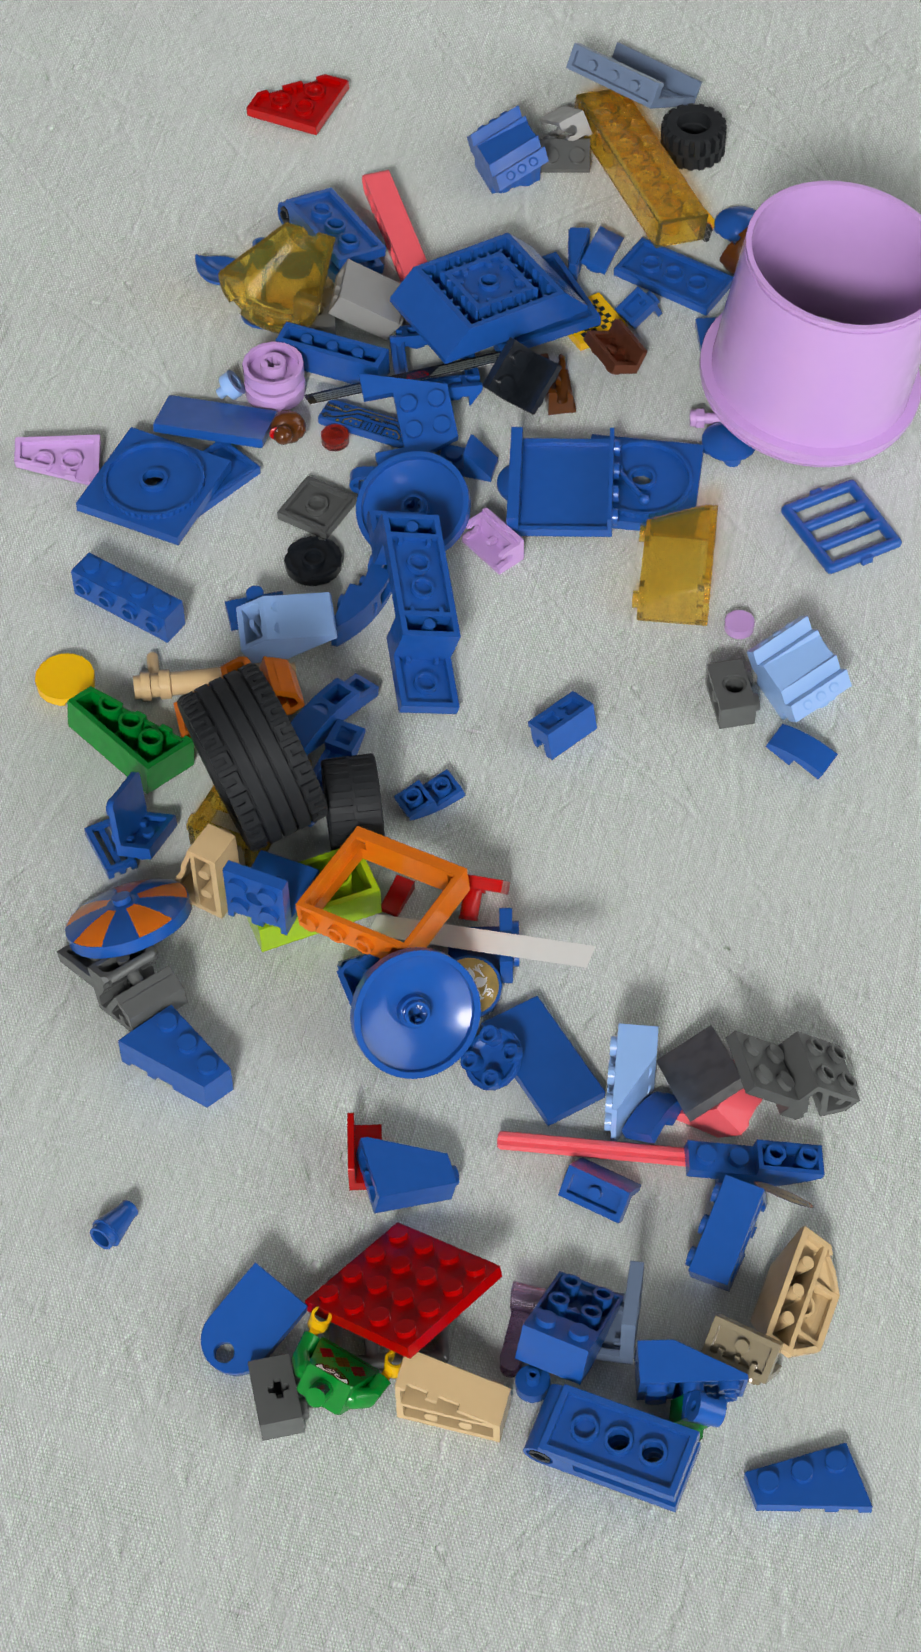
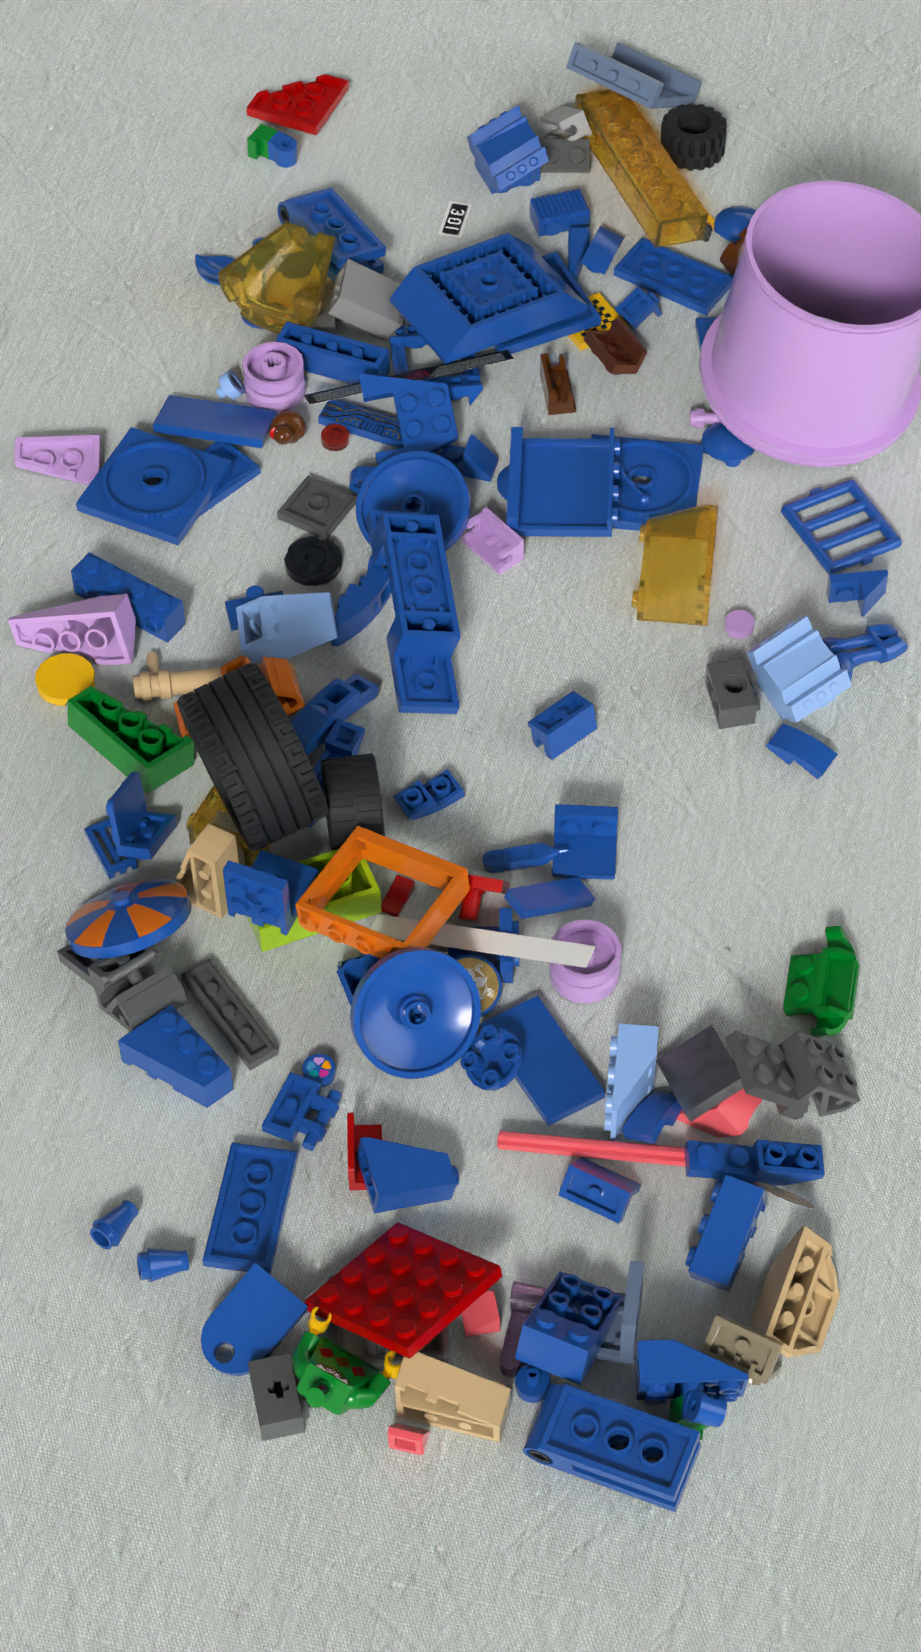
(90, 628): none -> lavender wedge
(160, 1263): none -> blue cone
(229, 1014): none -> dark grey tile
(250, 1208): none -> blue tile
(273, 146): none -> leg
(292, 1106): none -> blue plate
(320, 1069): none -> blue tile
(393, 222): coral beam -> none
(407, 1438): none -> coral slope
(455, 219): none -> sticker
(482, 1316): none -> coral slope
(520, 857): none -> blue piece
(521, 376): black bracket -> none
(549, 897): none -> blue tile
(559, 212): none -> blue brick
(591, 841): none -> blue bracket
(603, 969): none -> lavender wheel
(810, 1481): blue wing -> none
(824, 984): none -> green plate
(861, 586): none -> blue slope
(880, 643): none -> blue piece

